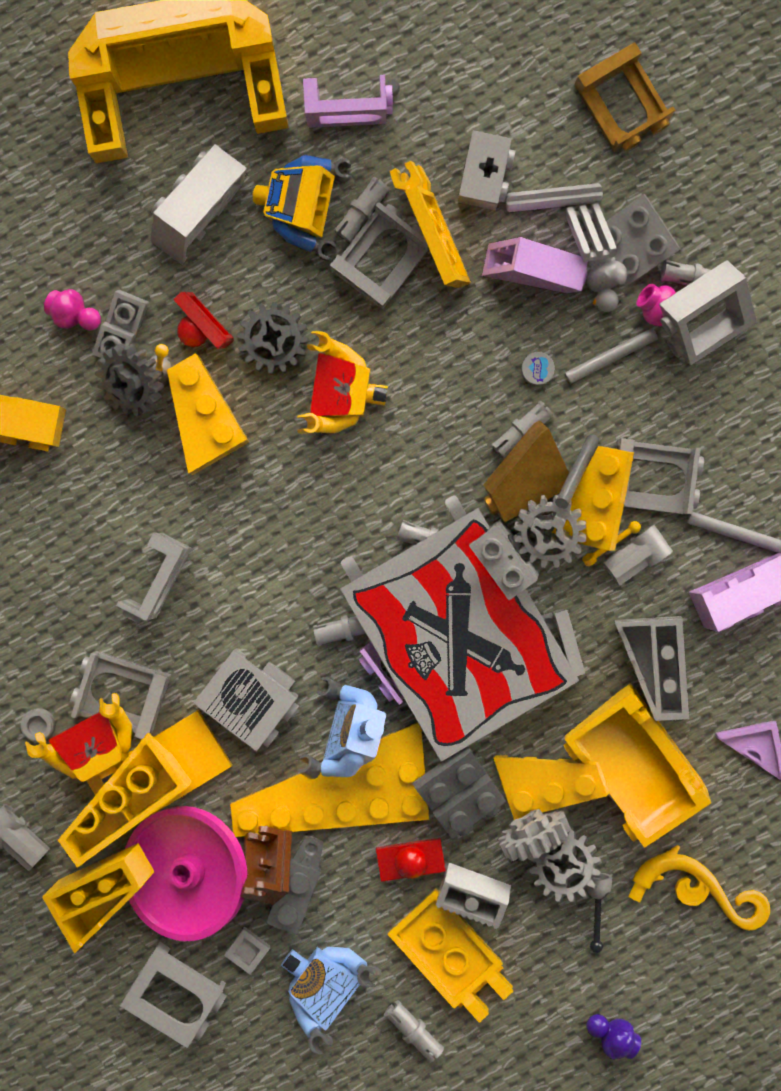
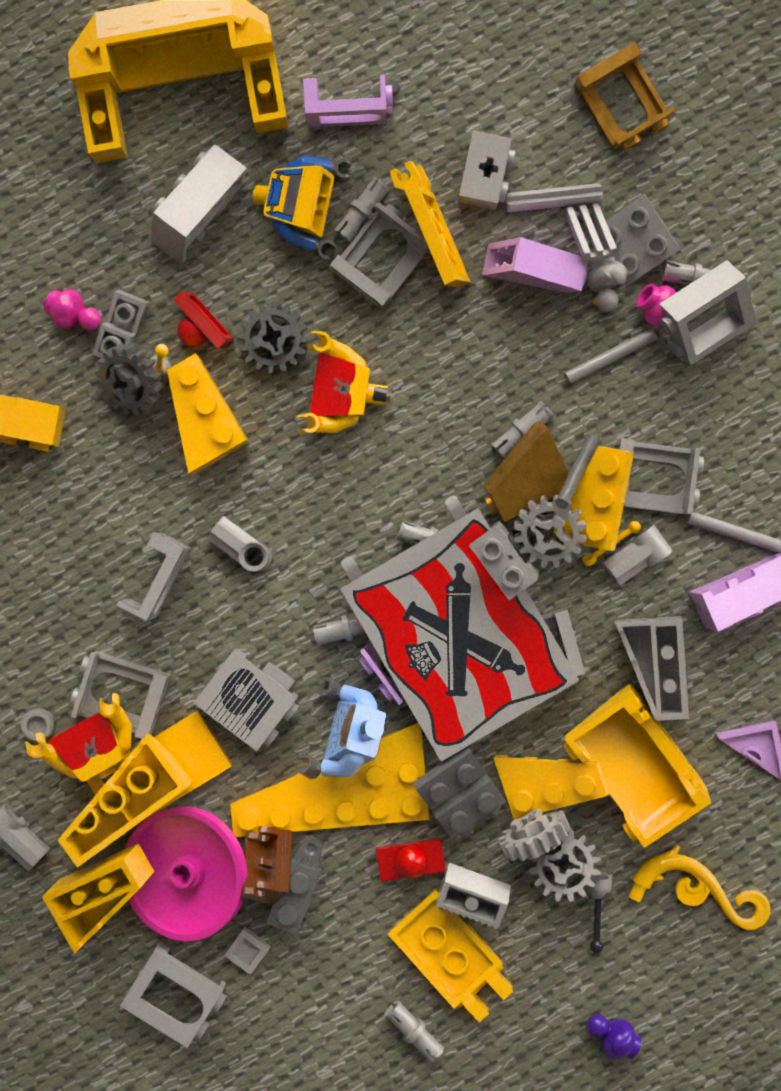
(238, 543): none -> light grey piece
(324, 987): light blue torso -> none
(537, 368): light grey tile -> none

